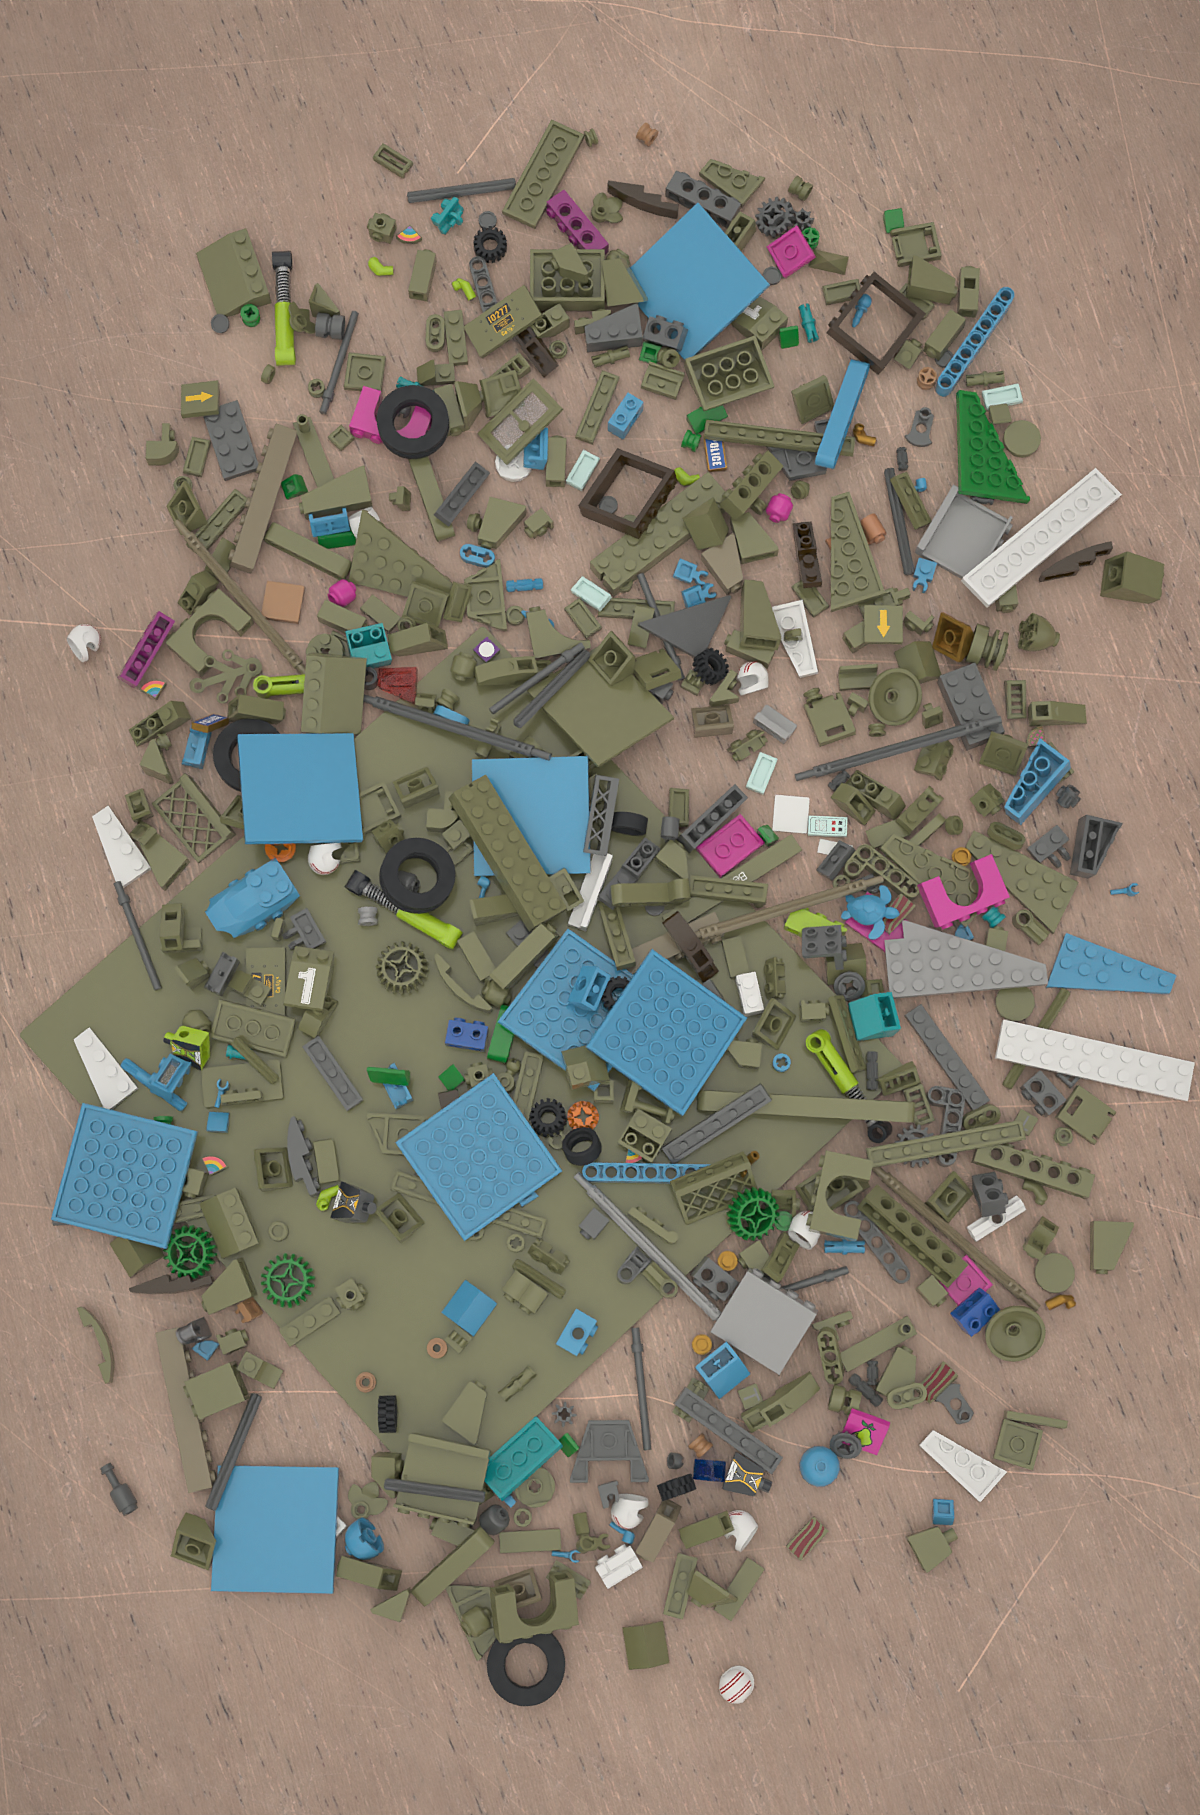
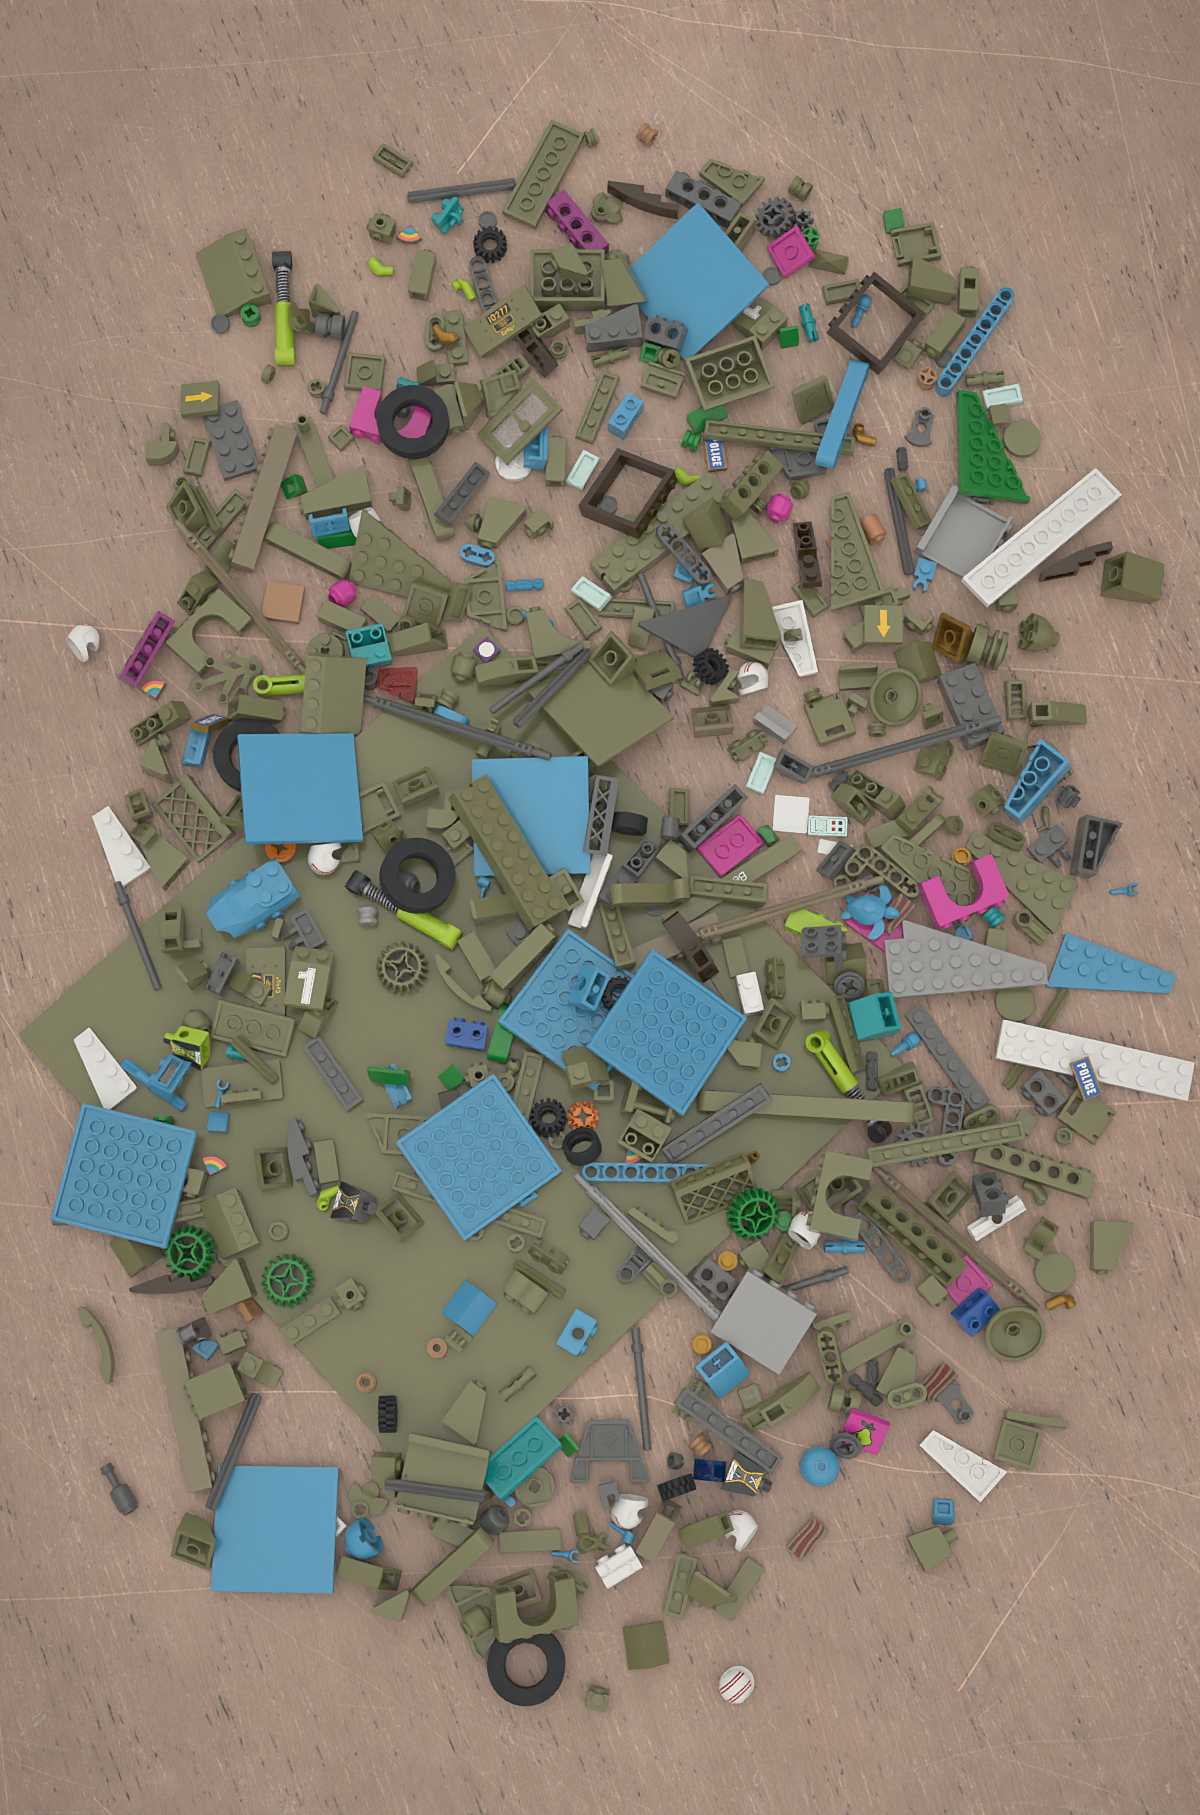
(207, 509): none -> olive axle
(445, 337): none -> pearl gold arm
(597, 1698): none -> olive brick
(681, 555): none -> dark grey beam
(792, 767): none -> dark grey slope
(910, 1041): none -> dark azure bar
(1046, 819): none -> olive piece
(1085, 1078): none -> tile

